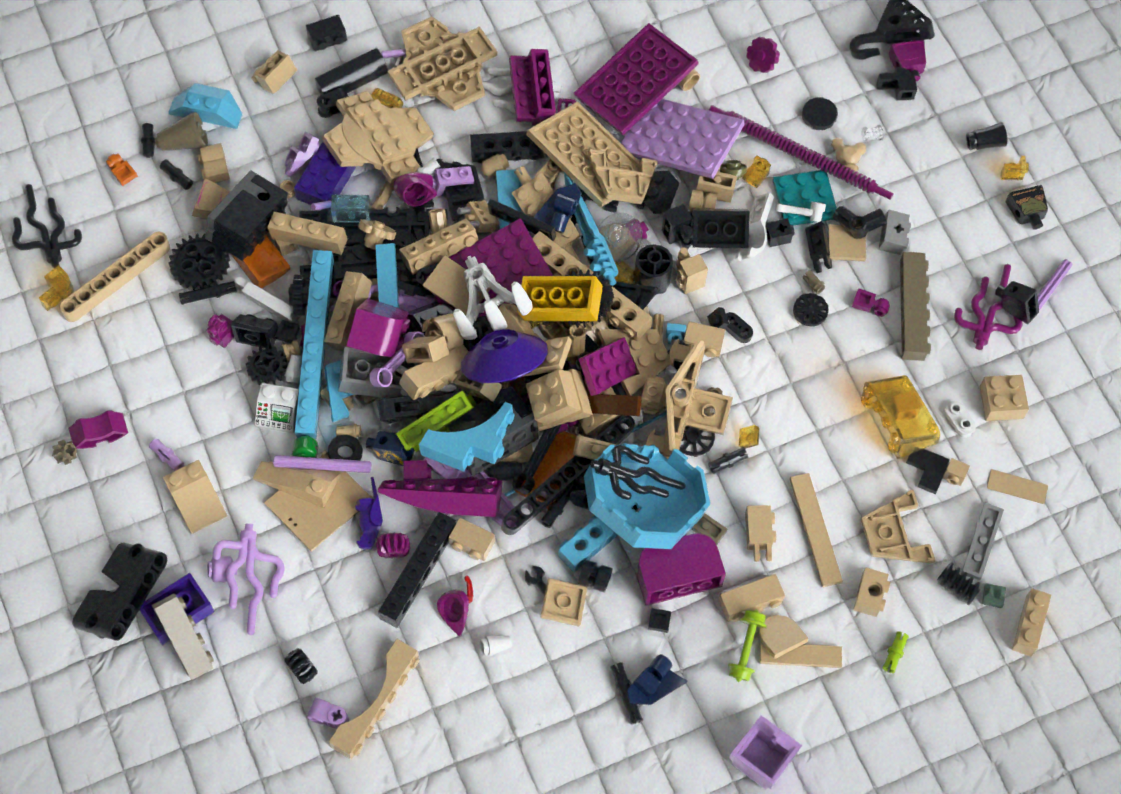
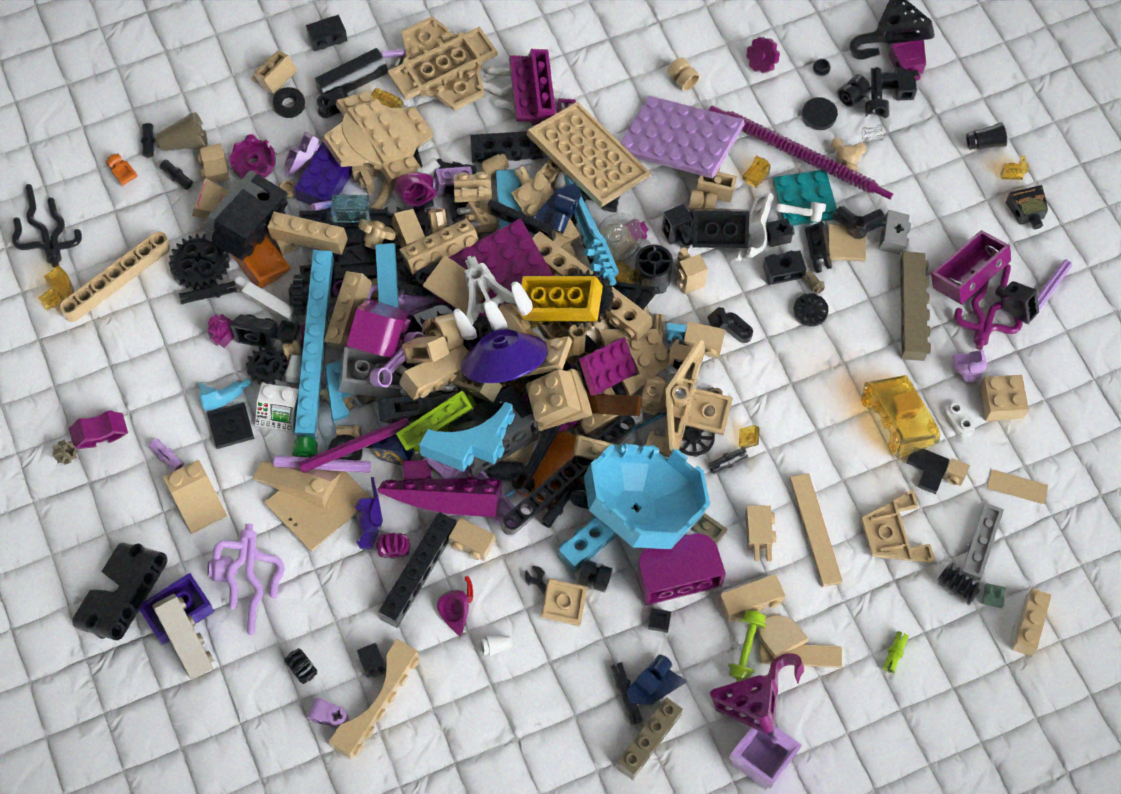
(210, 103): medium azure wedge -> none
(213, 399): none -> medium azure animal
(230, 425): none -> black tile
(252, 148): none -> magenta plate
(288, 92): none -> black tyre
(353, 445): none -> magenta axle
(363, 175): none -> tan brick
(371, 660): none -> black brick
(407, 227): none -> tan hinge
(472, 187): none -> tan brick
(616, 471): black plant -> none
(622, 183): tan wing -> none
(636, 78): magenta plate -> none
(649, 738): none -> dark tan brick
(660, 192): black brick -> none
(734, 167): olive plate -> none
(756, 703): none -> magenta piece
(777, 274): none -> black brick
(821, 67): none -> black plate
(854, 90): none -> black wheel
(866, 300): magenta plate -> none
(875, 581): tan brick -> none
(877, 105): none -> black piece
(970, 365): none -> lavender hair
(982, 256): none -> magenta piece

